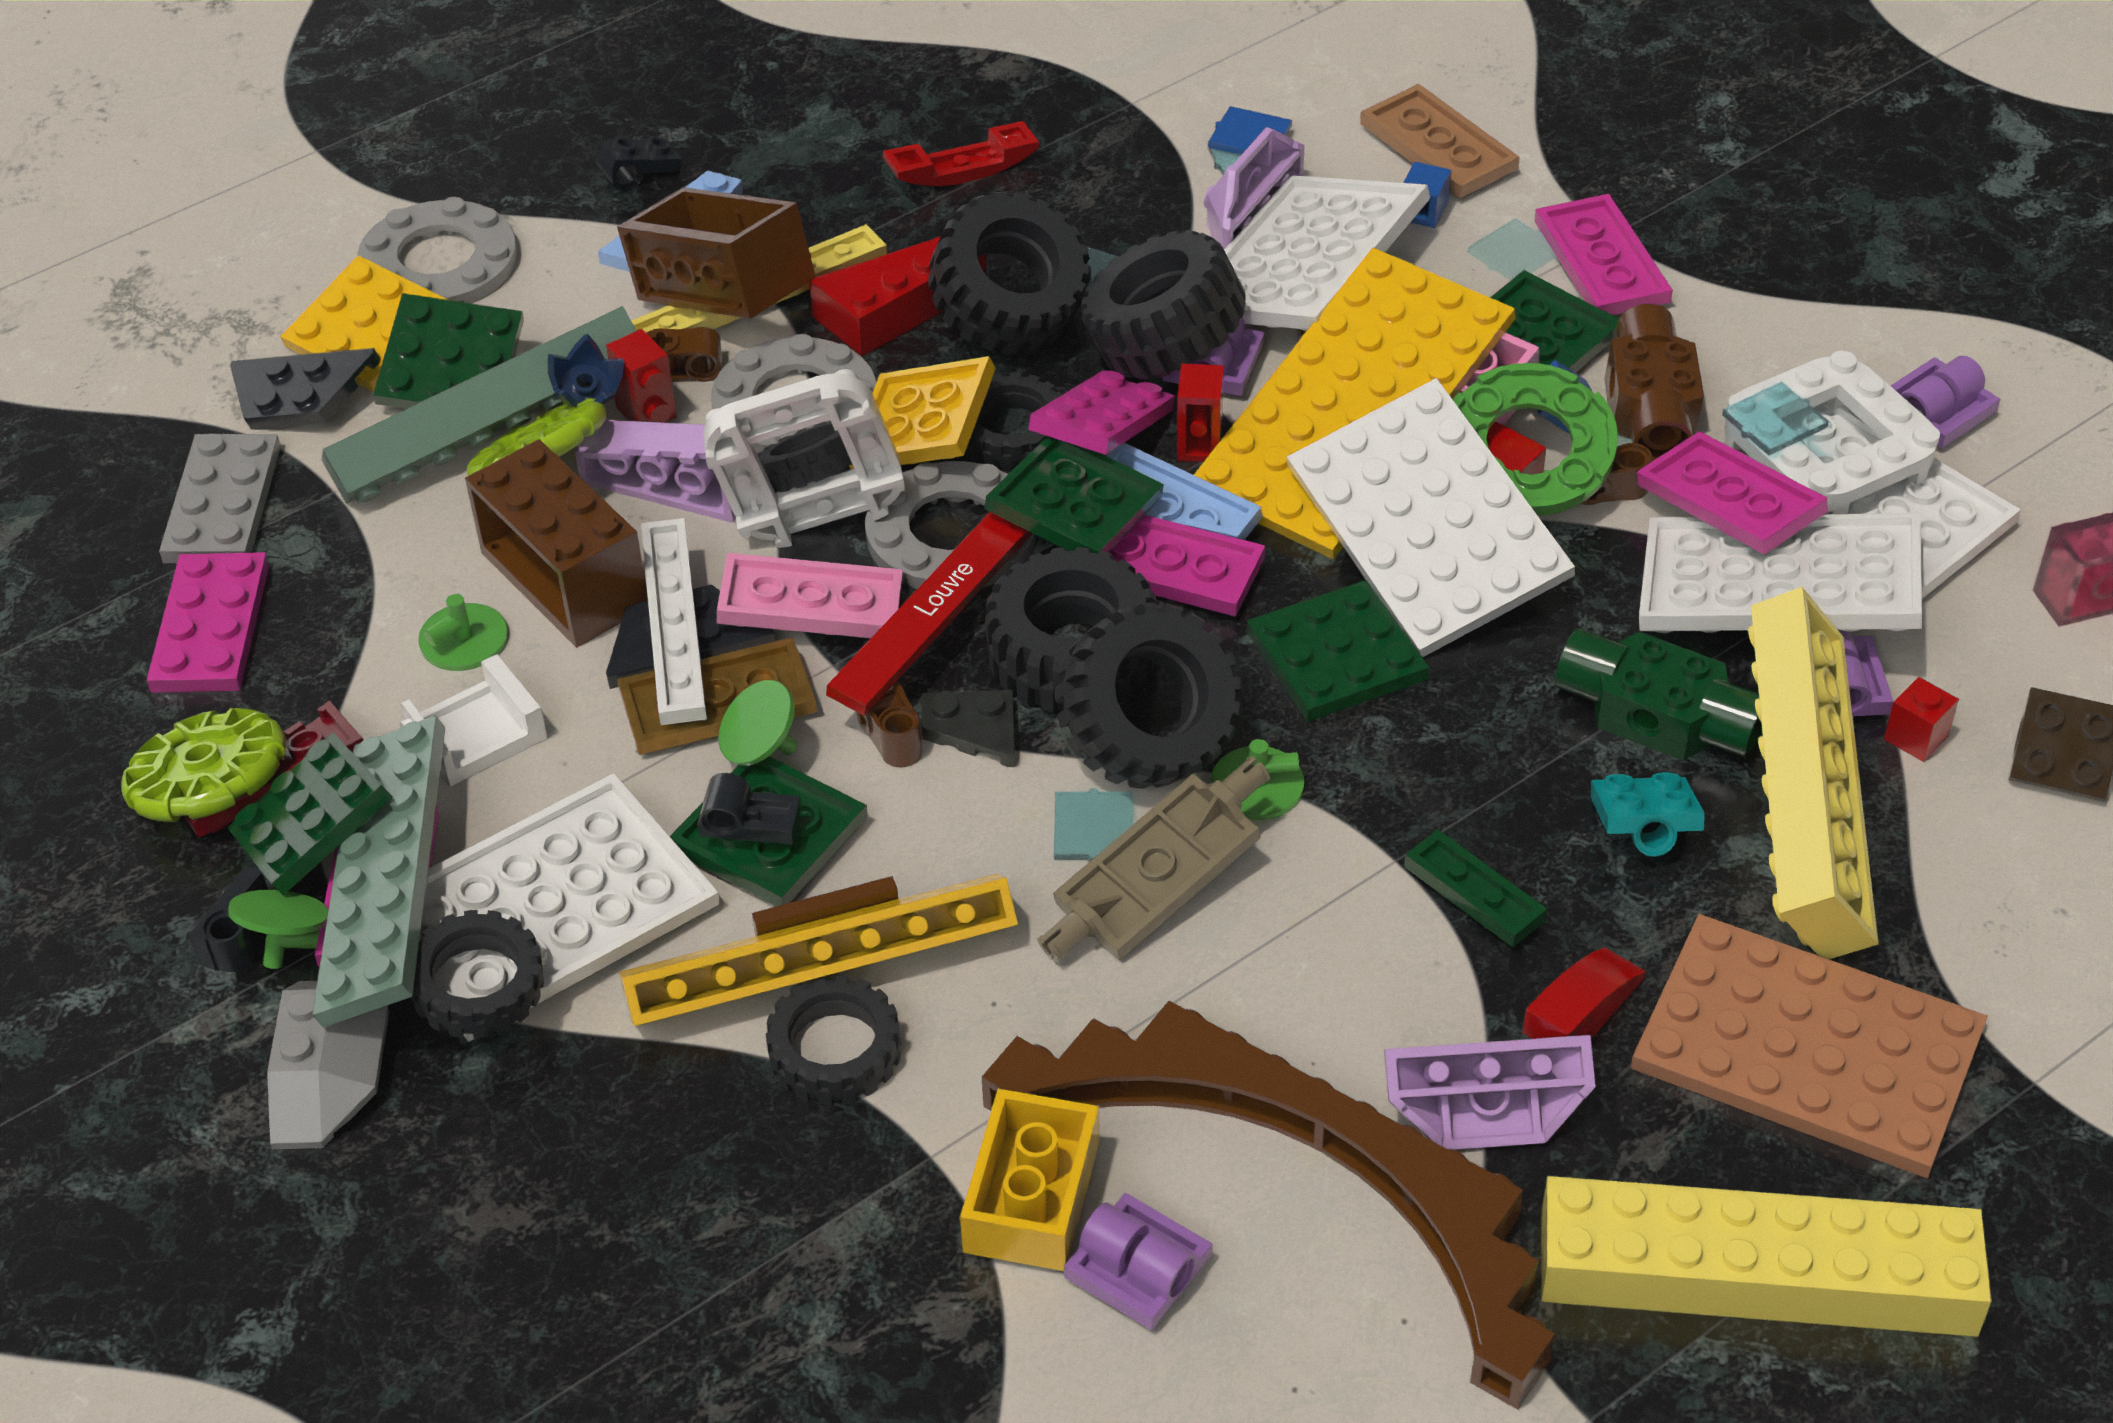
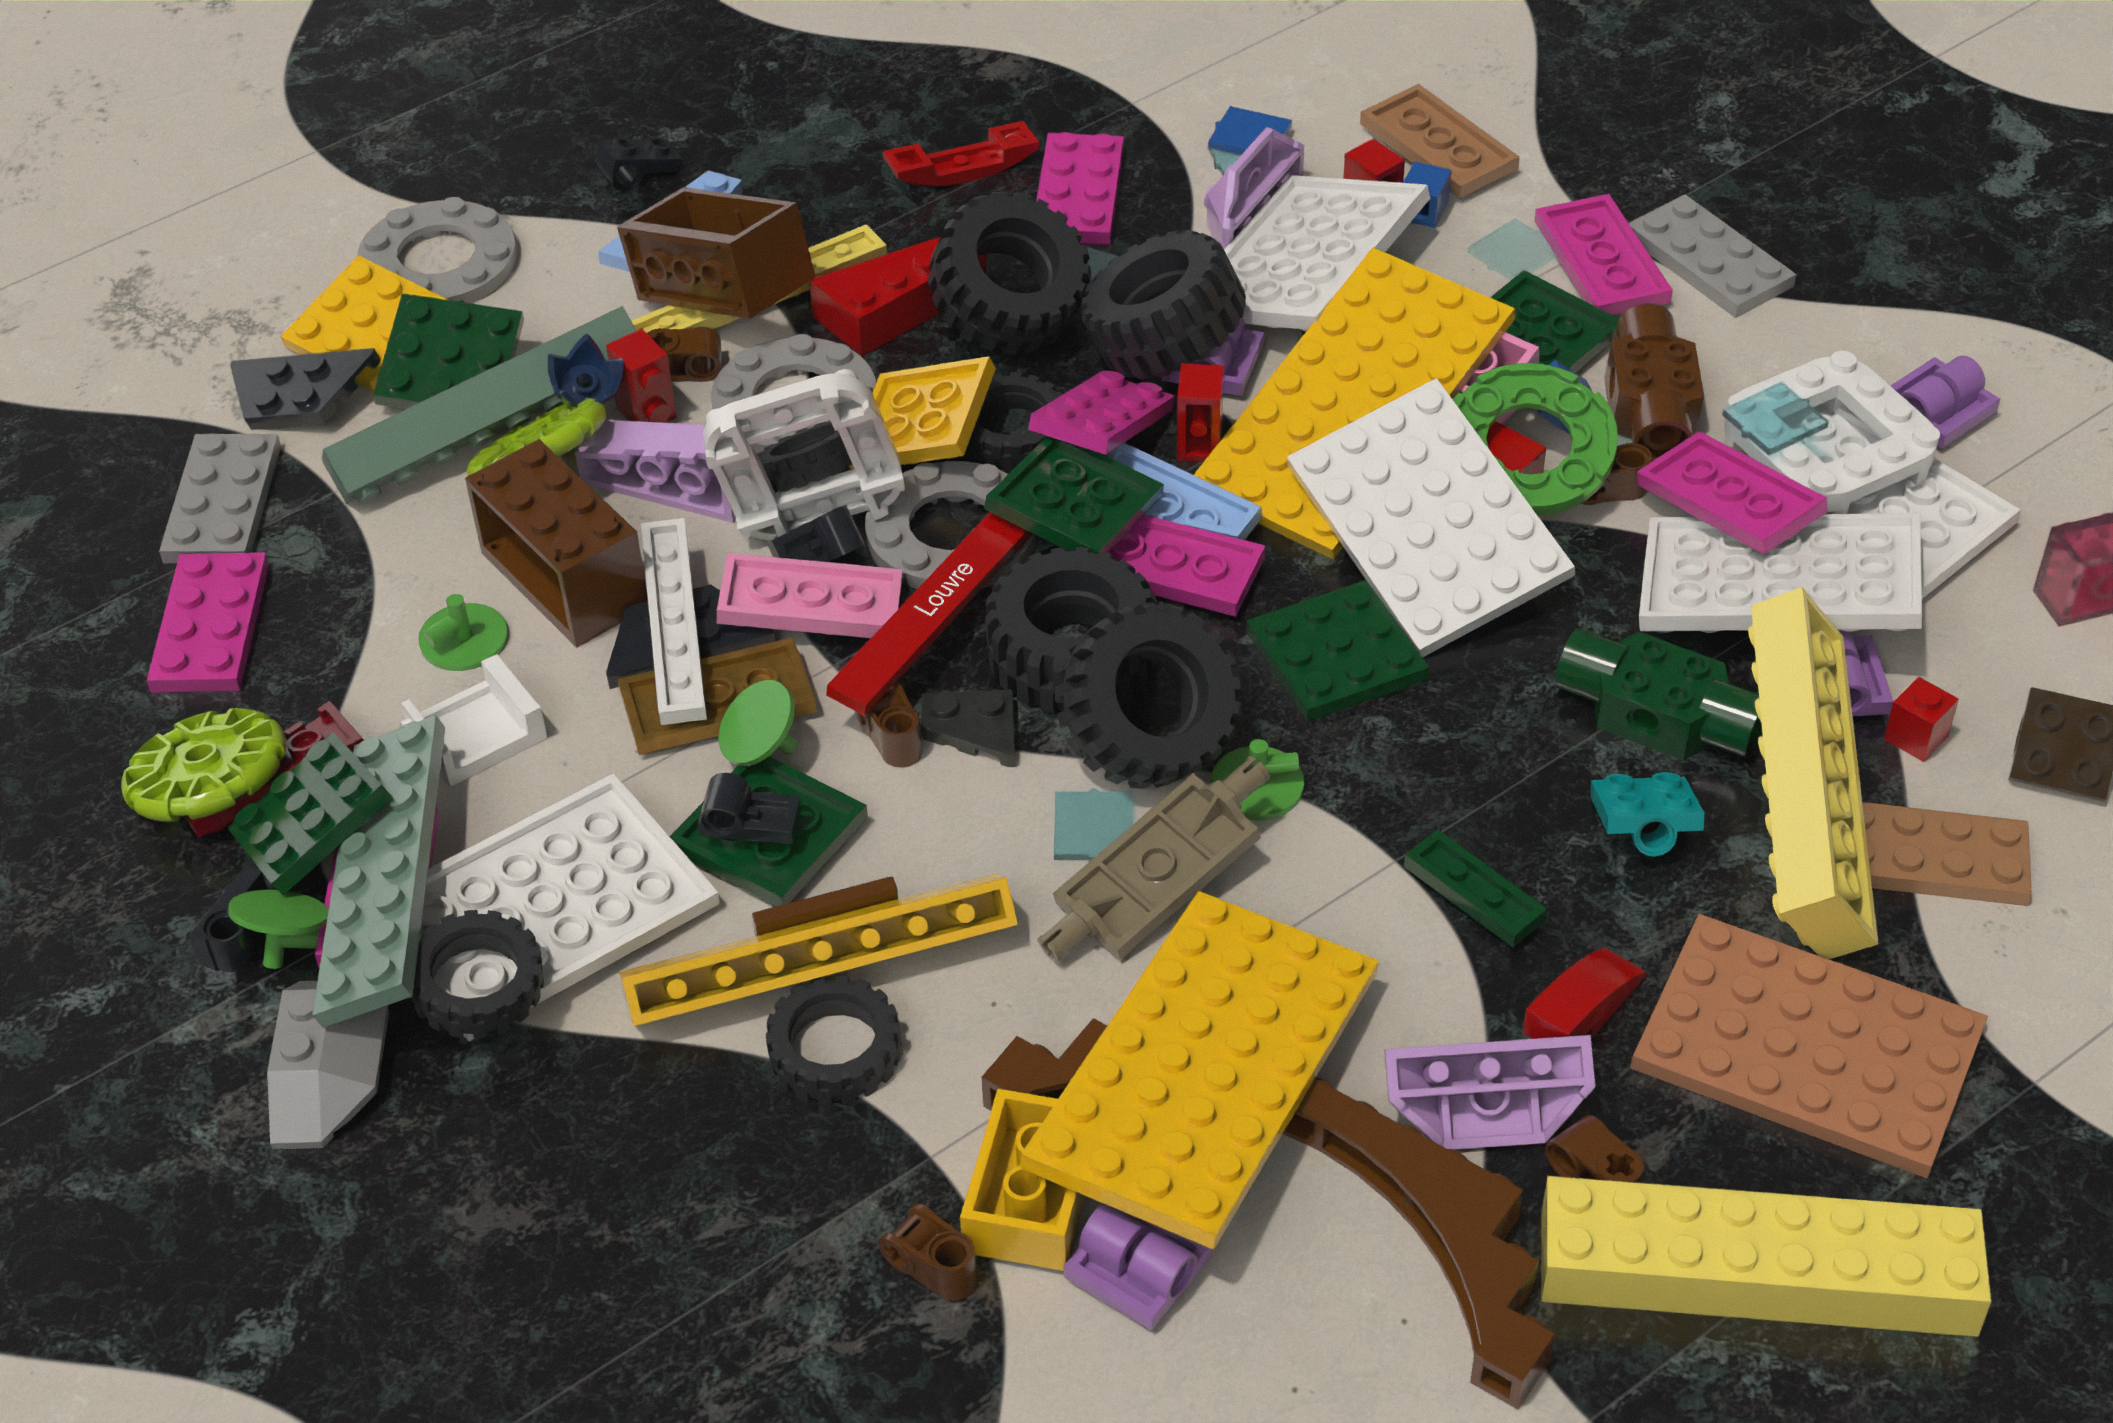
(820, 538): none -> black plate
(926, 1247): none -> reddish brown piece
(1082, 181): none -> dark pink plate
(1201, 1069): none -> yellow plate
(1373, 163): none -> red brick
(1593, 1153): none -> reddish brown piece
(1712, 256): none -> light grey plate
(1948, 854): none -> medium nougat plate

